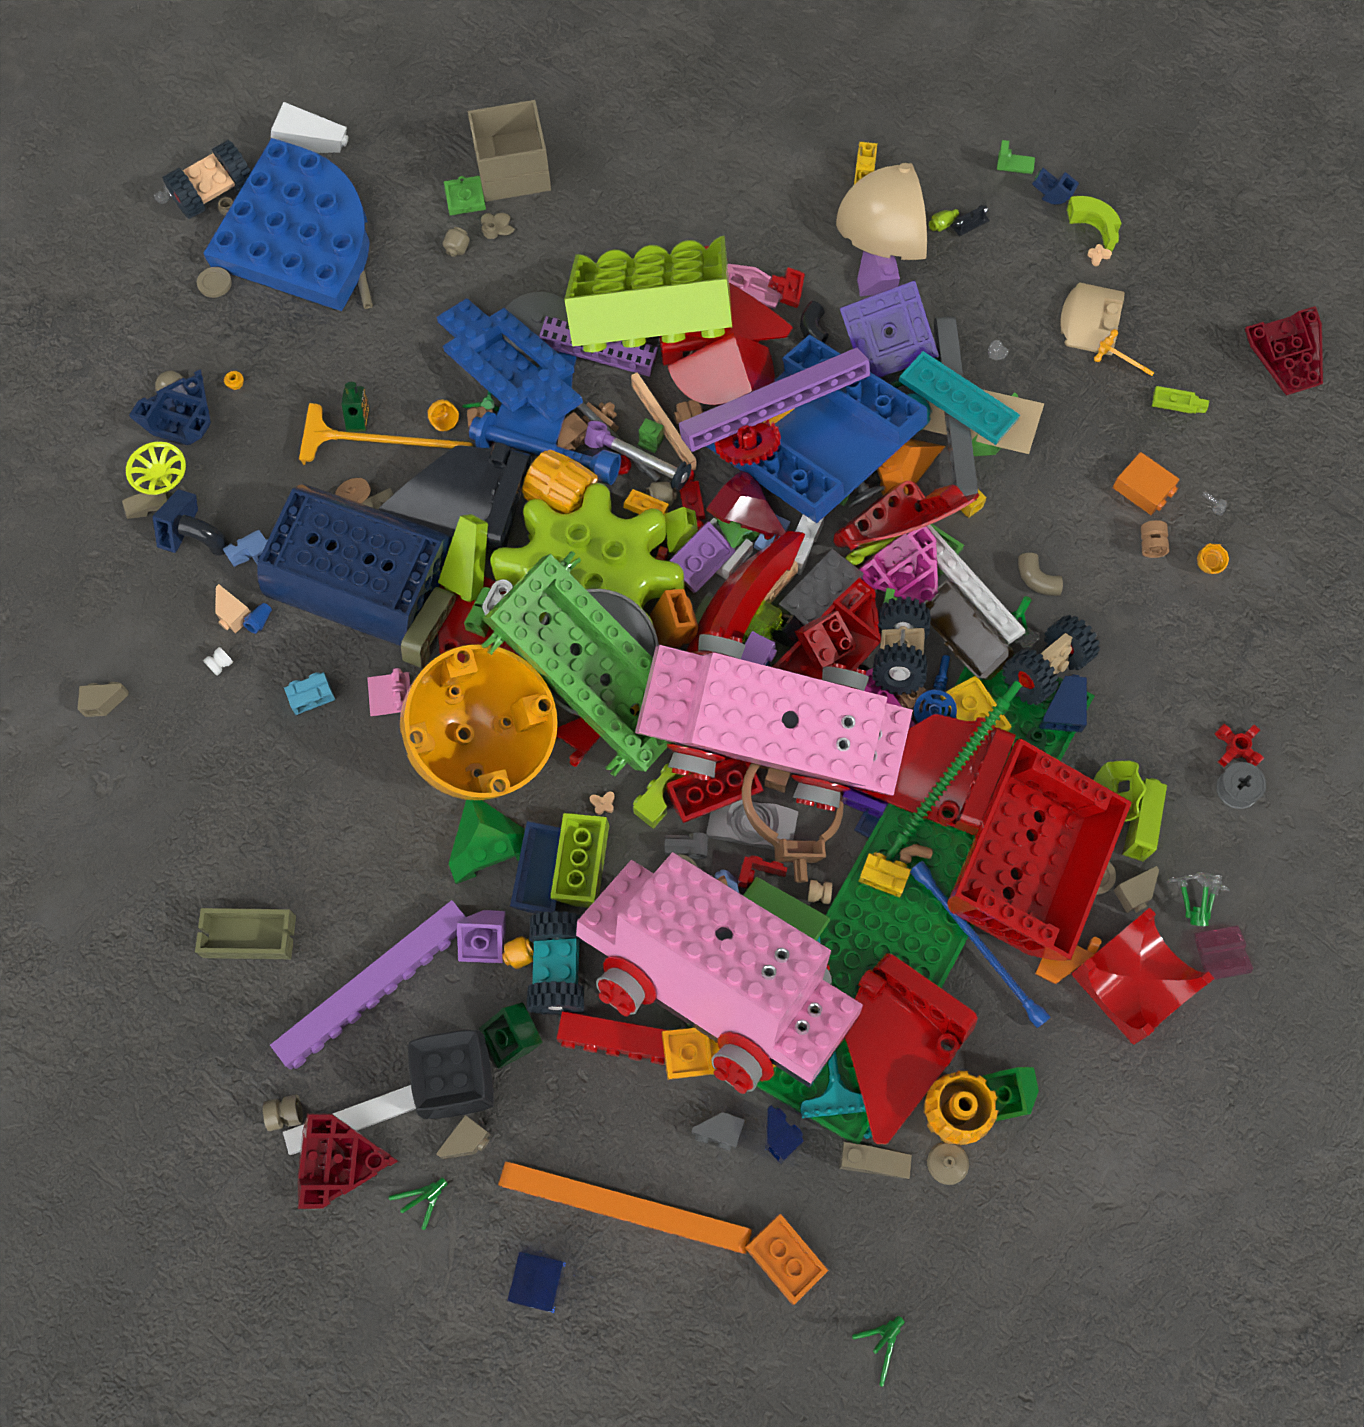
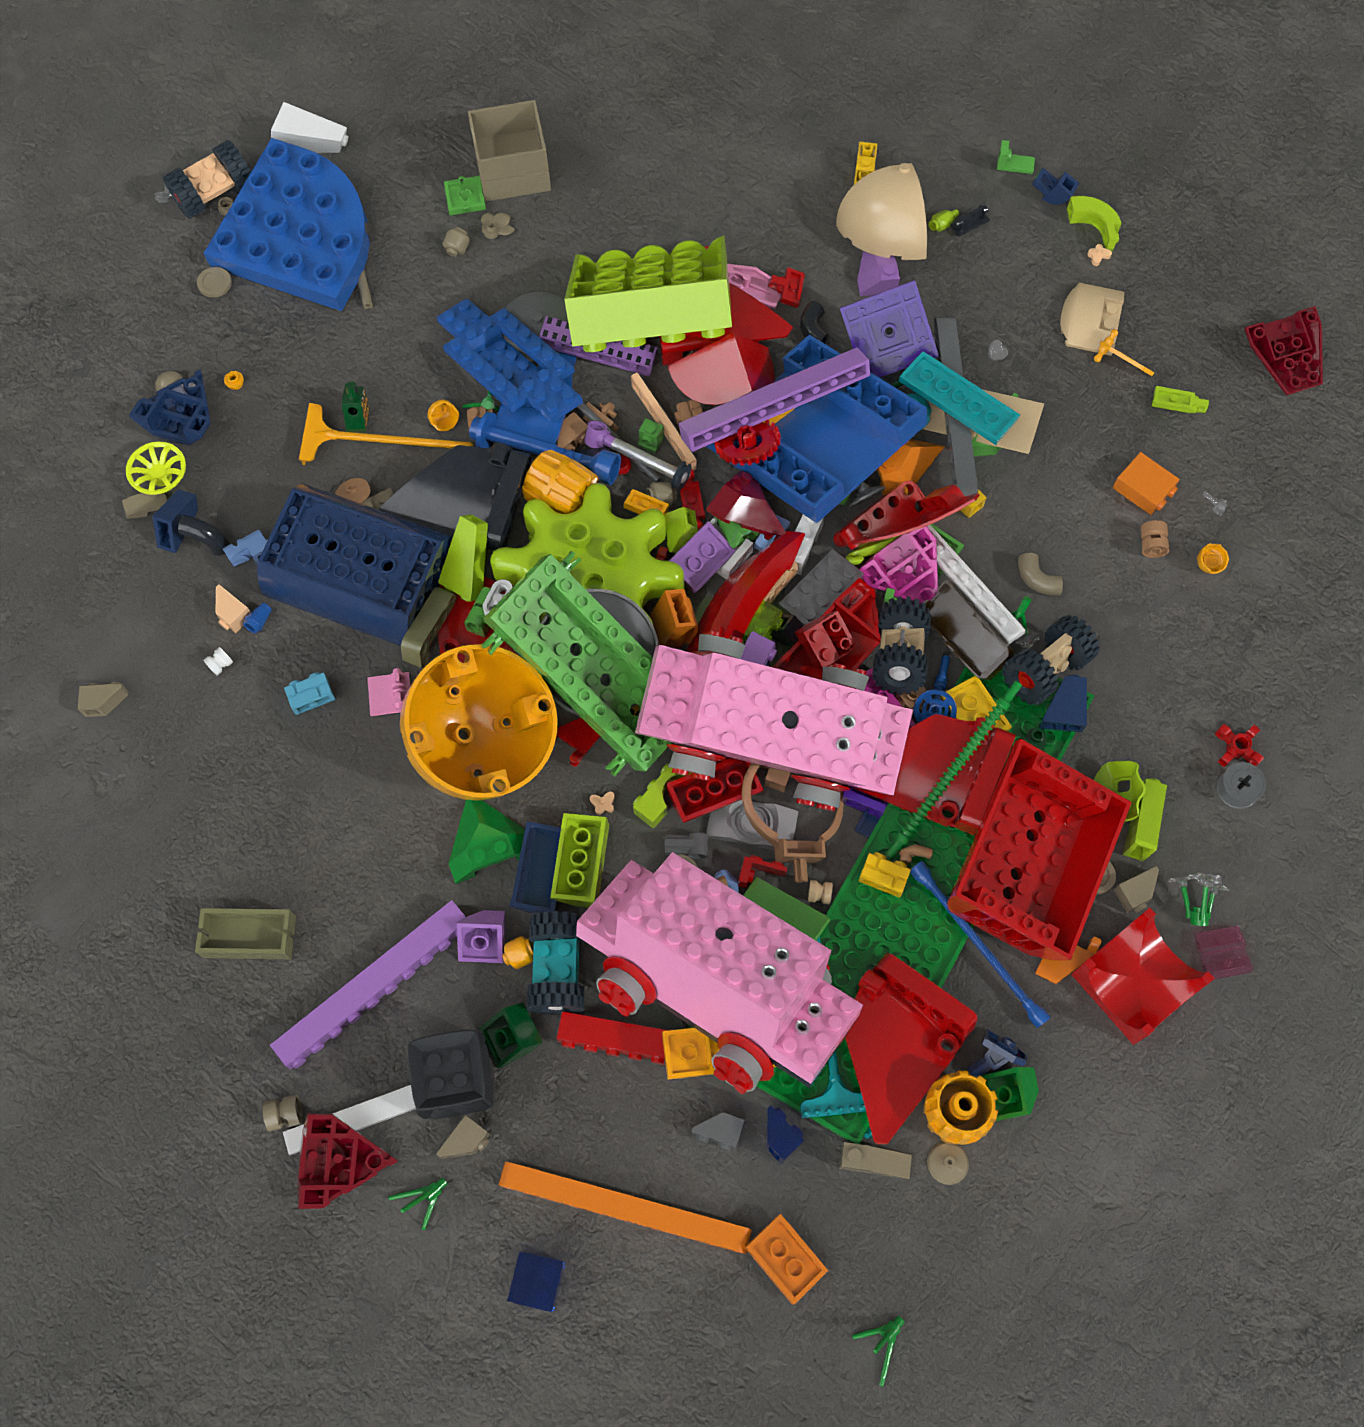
(999, 1052): none -> dark blue piece

